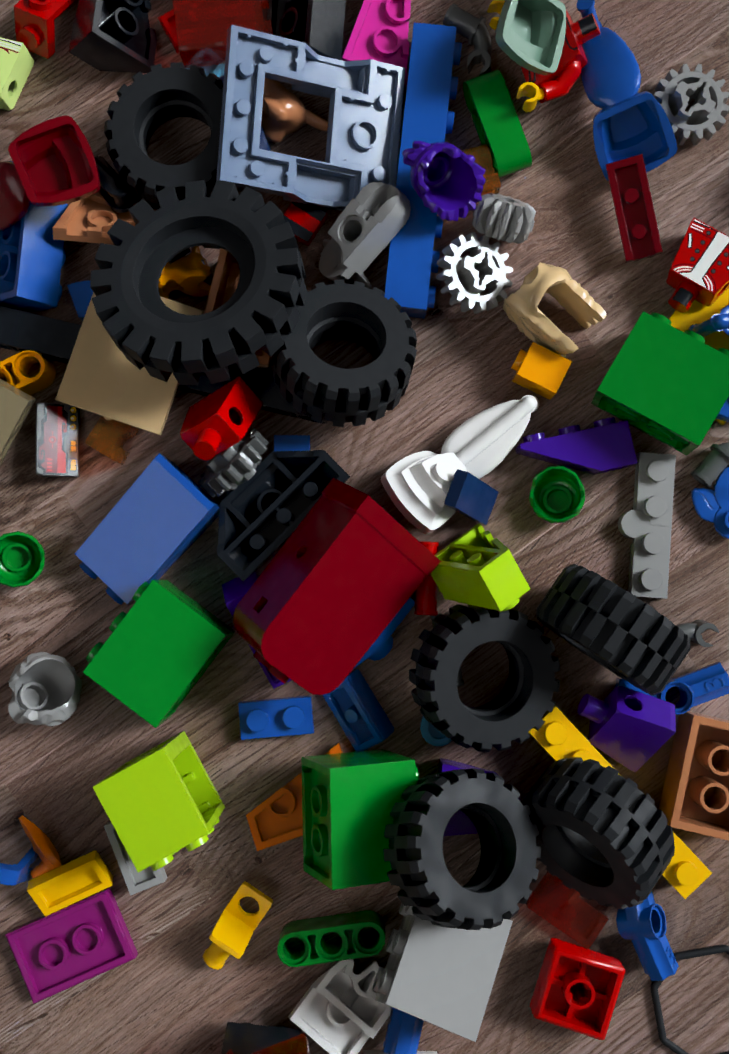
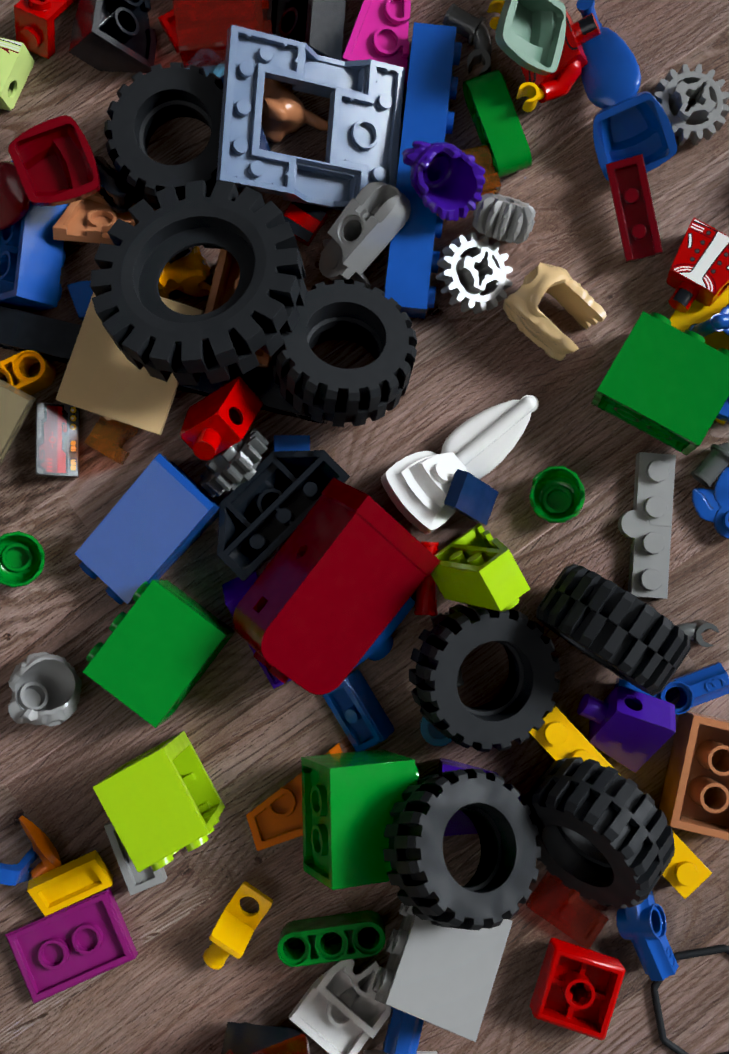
(276, 717): blue plate -> none
(540, 370): light orange brick -> none
(588, 450): dark purple slope -> none

